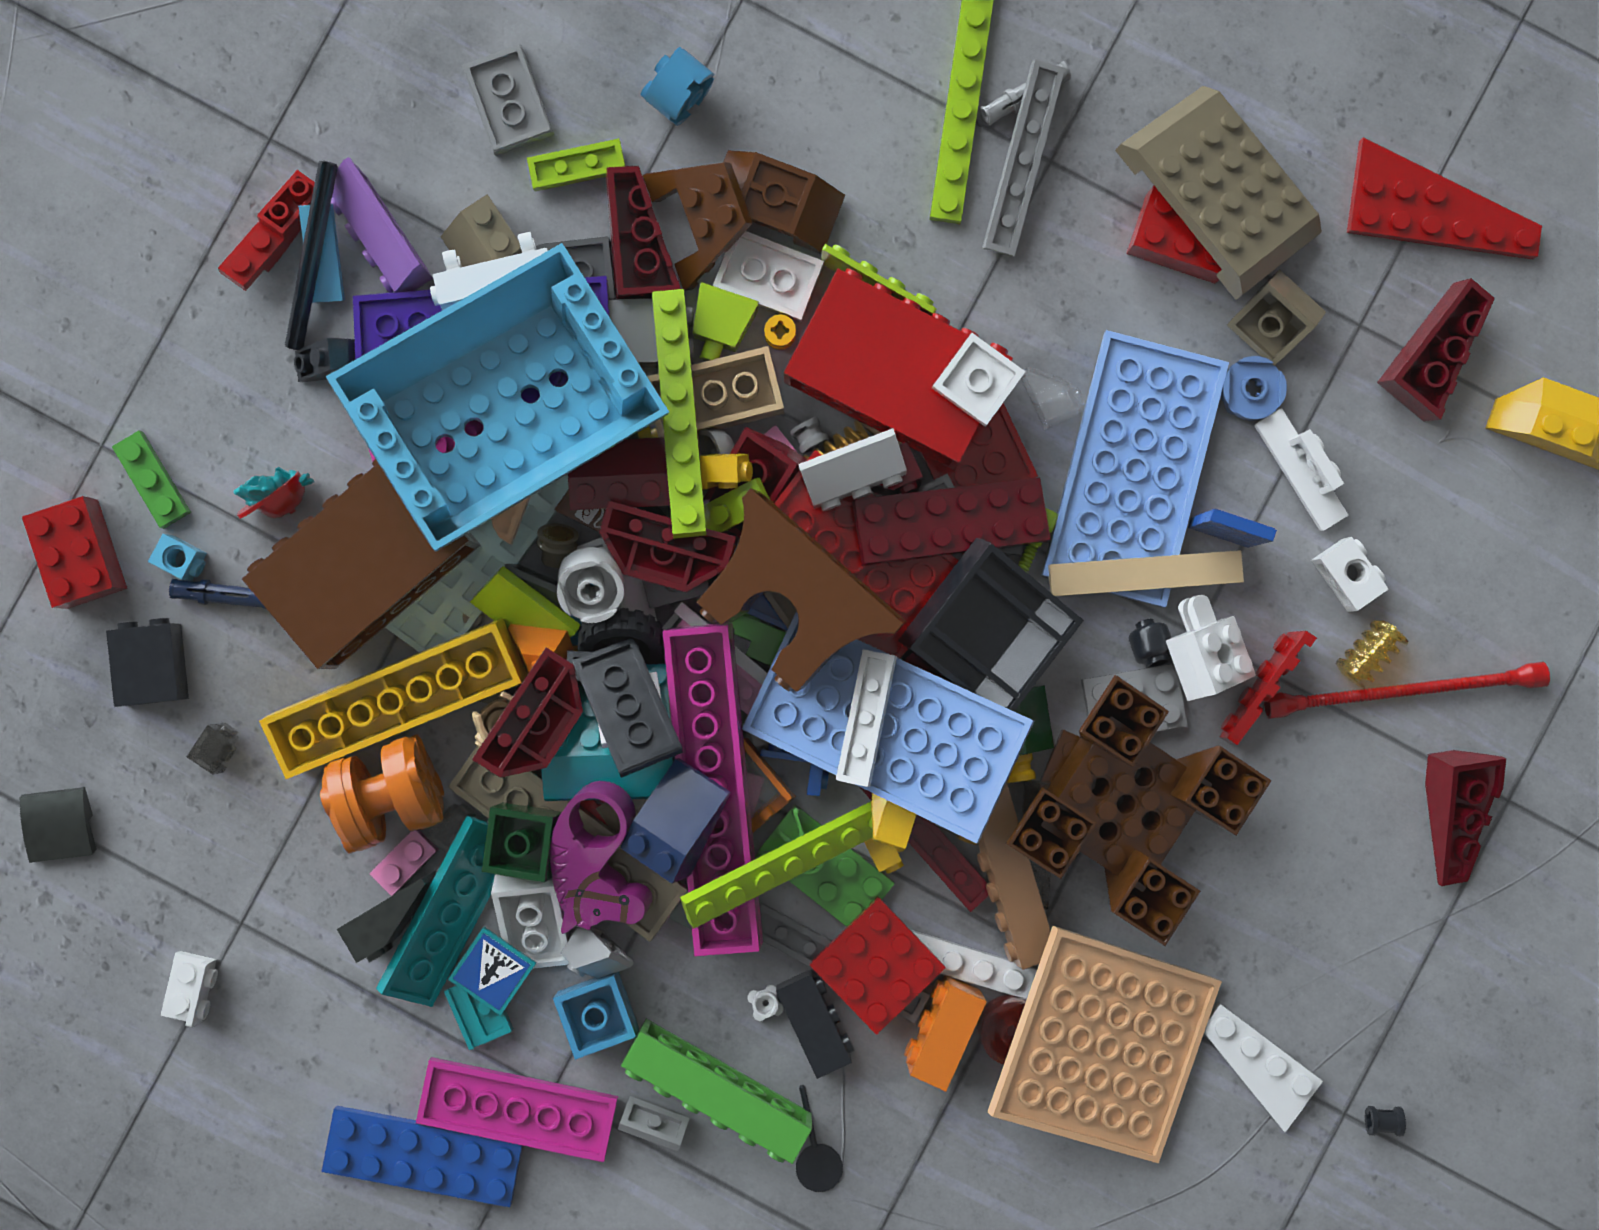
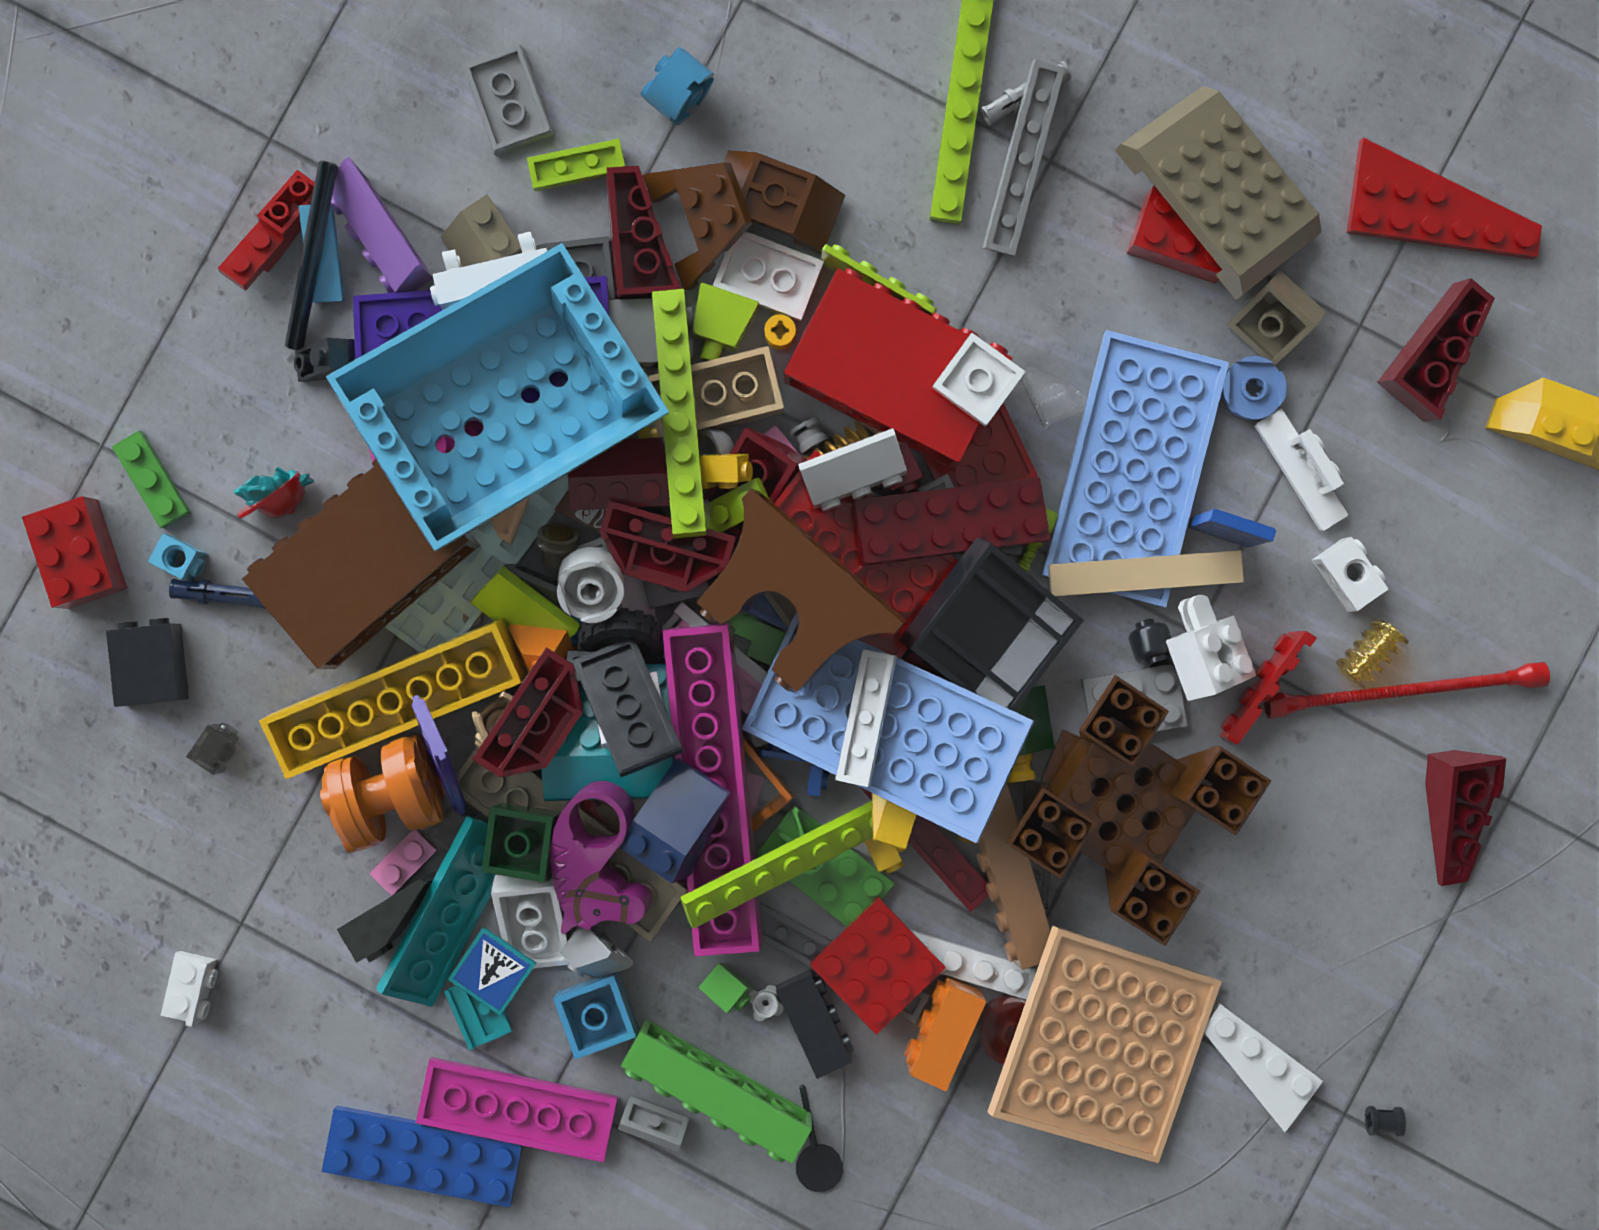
(56, 824): pearl dark grey slope -> none
(439, 754): none -> dark purple piece
(727, 988): none -> bright green brick

